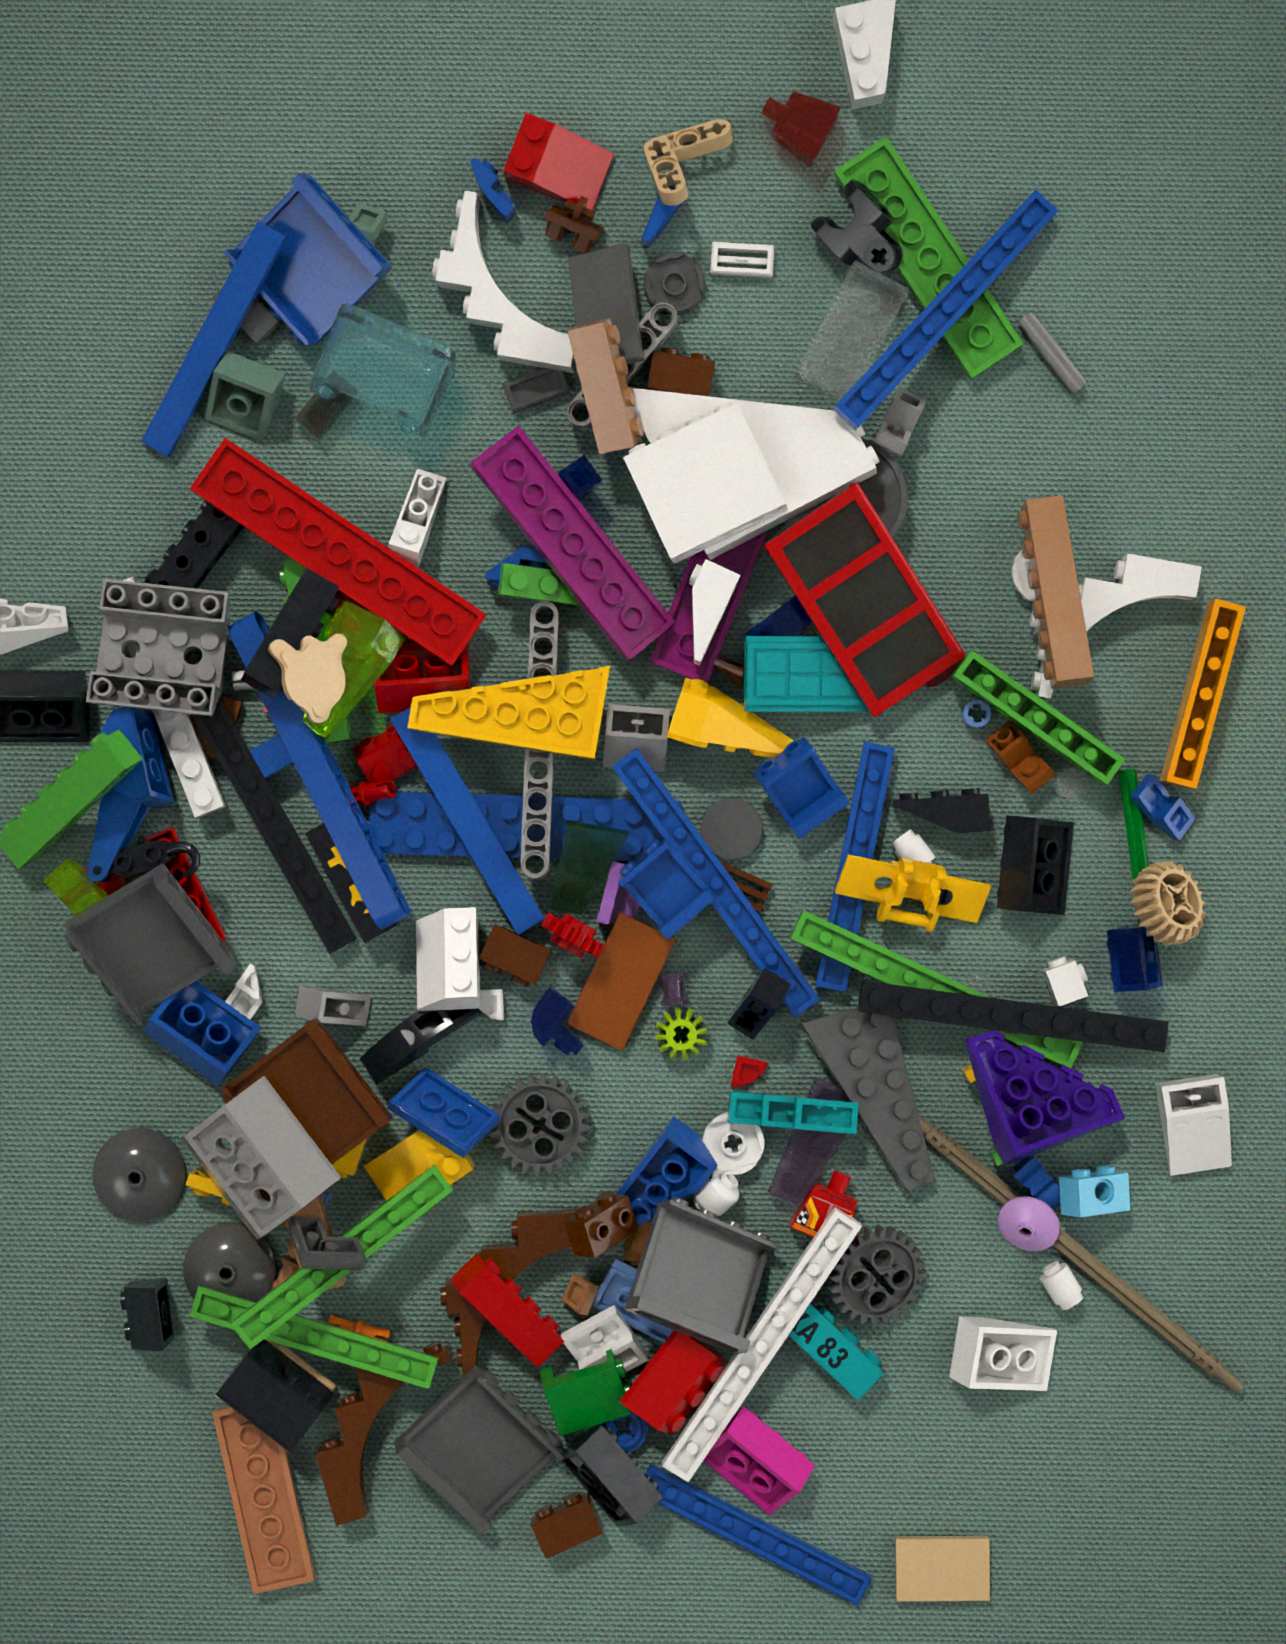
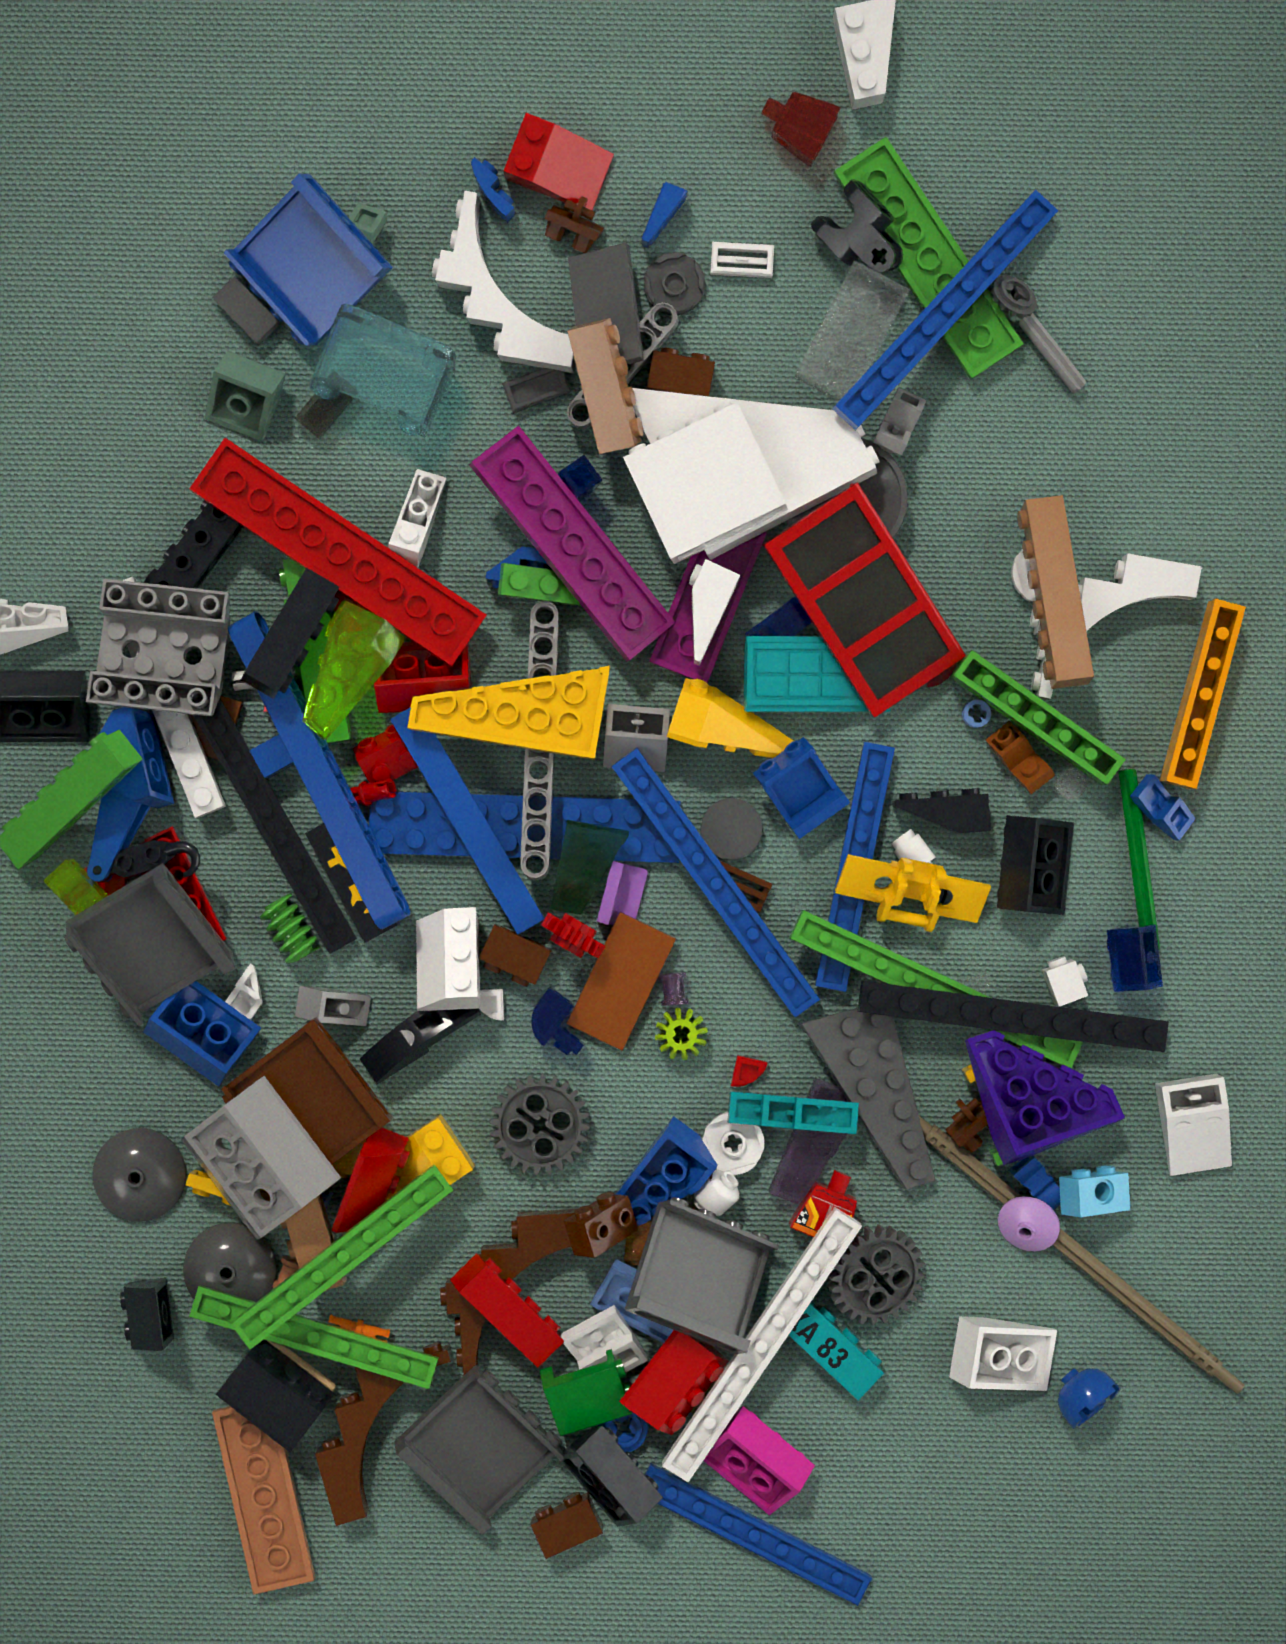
(214, 338): blue tile -> none
(289, 929): none -> bright green piece
(312, 674): tan tile -> none
(324, 1252): dark grey brick -> none
(372, 1177): none -> red slope
(444, 1112): blue tile -> none
(580, 1294): medium nougat tile -> none
(666, 887): blue panel -> none
(707, 138): tan beam -> none
(731, 669): reddish brown slope -> none
(759, 1003): black brick -> none
(942, 1568): tan tile -> none
(967, 1124): none -> reddish brown hips
(1020, 302): none -> dark grey gear
(1061, 1285): white brick -> none
(1085, 1394): none -> blue cylinder
(1168, 903): tan gear -> none

